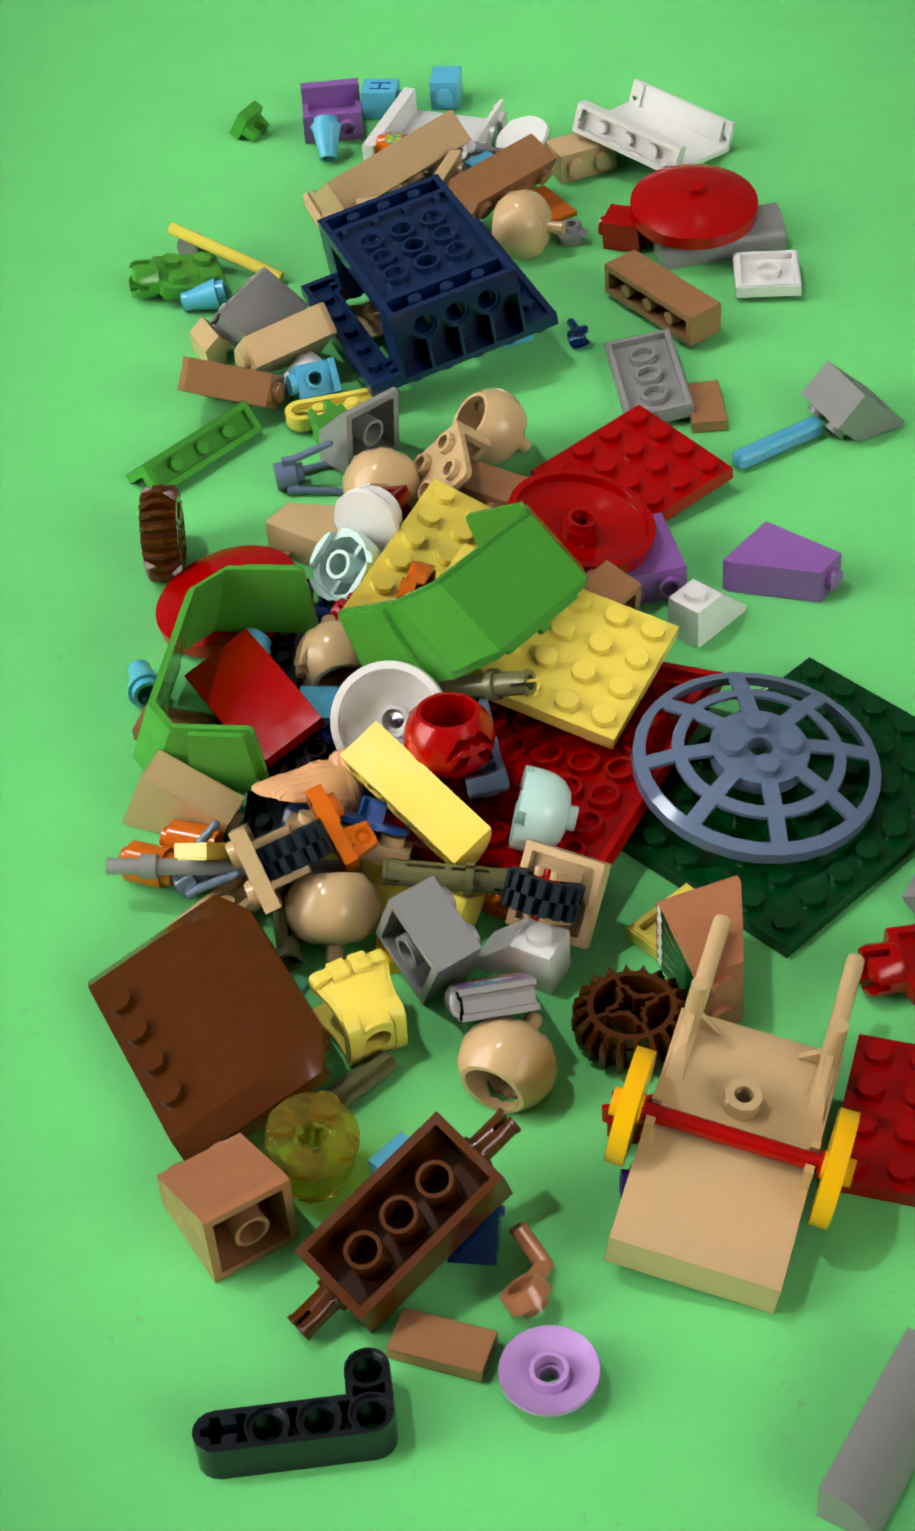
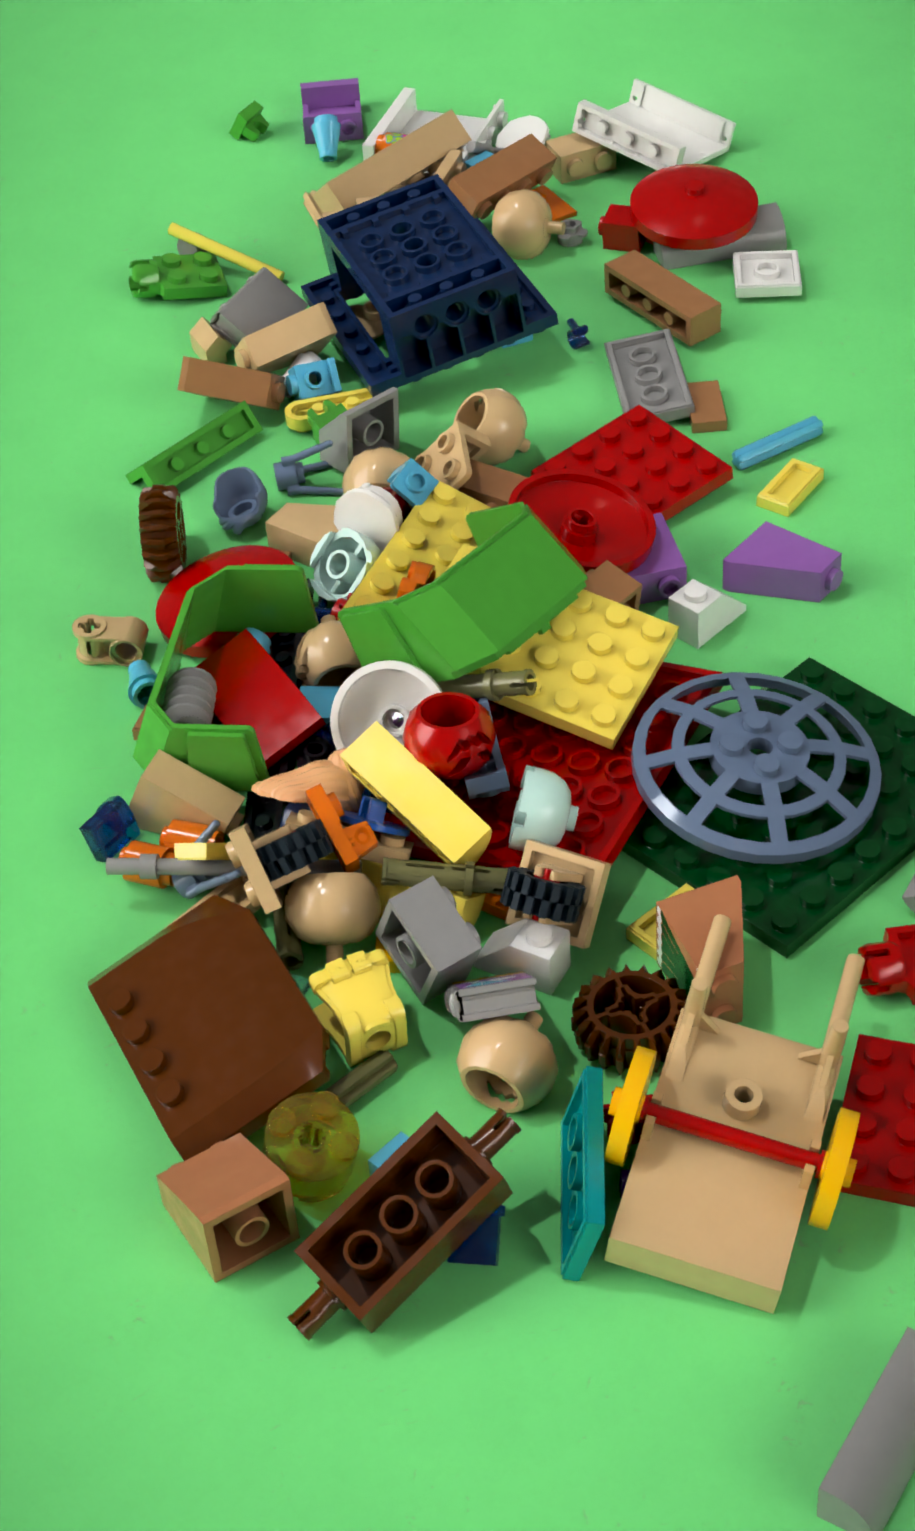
(110, 828): none -> clear blue tile
(111, 641): none -> tan piece
(190, 696): none -> light grey piece
(205, 296): medium azure cone -> none
(222, 1433): black beam -> none
(239, 499): none -> sand blue hair
(378, 96): medium azure brick -> none
(412, 482): none -> medium azure bracket
(442, 1344): medium nougat tile -> none
(446, 87): medium azure brick -> none
(529, 1291): nougat plate -> none
(549, 1353): lavender dish -> none
(582, 1174): none -> teal tile
(790, 487): none -> light yellow tile
(848, 405): light grey slope -> none

